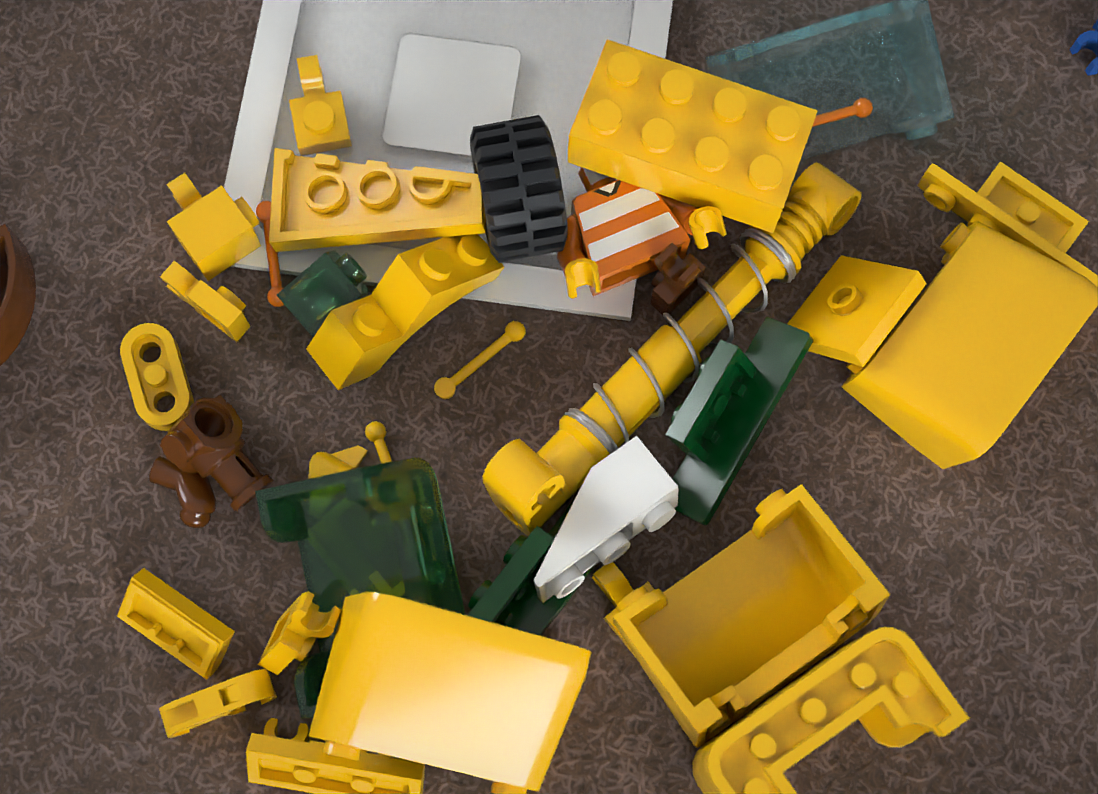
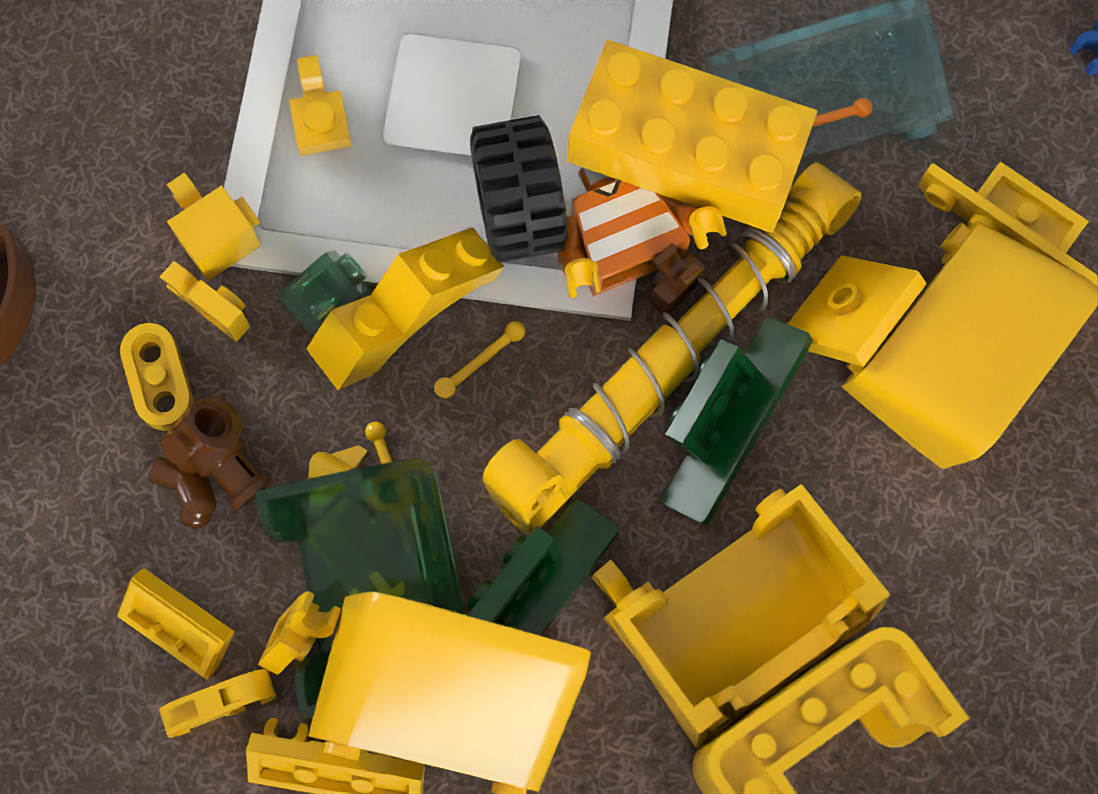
(263, 213): orange hinge -> none
(348, 203): yellow wing -> none
(612, 506): white slope -> none

